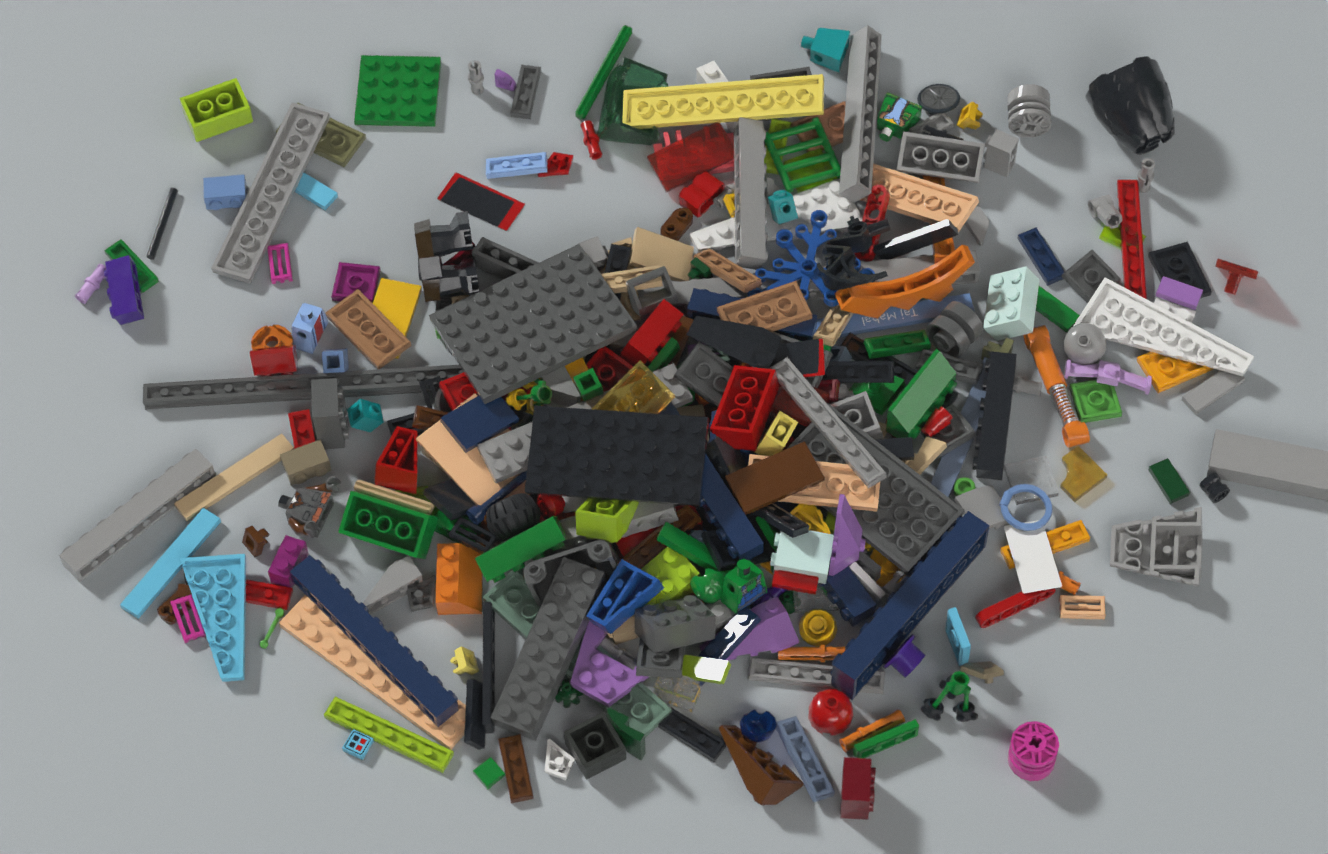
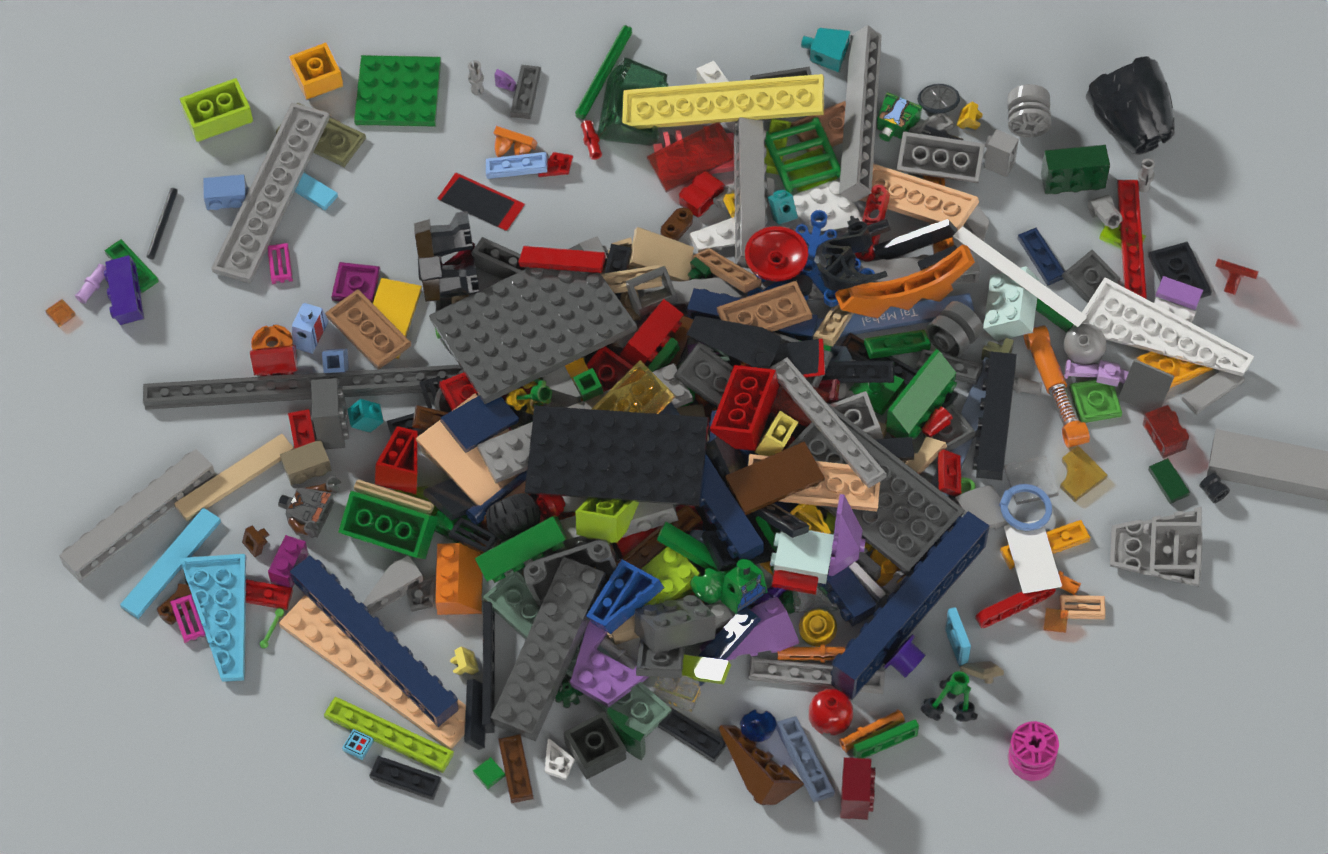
(60, 313): none -> clear orange tile
(316, 71): none -> light orange brick
(405, 777): none -> black tile
(505, 139): none -> orange tile
(562, 259): none -> red tile
(779, 245): none -> red dish
(805, 284): none -> black tile
(928, 261): none -> black tile
(949, 473): none -> red plate
(1020, 276): none -> white sticker
(1055, 620): none -> clear orange tile
(1075, 169): none -> dark green brick
(1145, 386): none -> dark grey tile
(1165, 431): none -> clear red brick

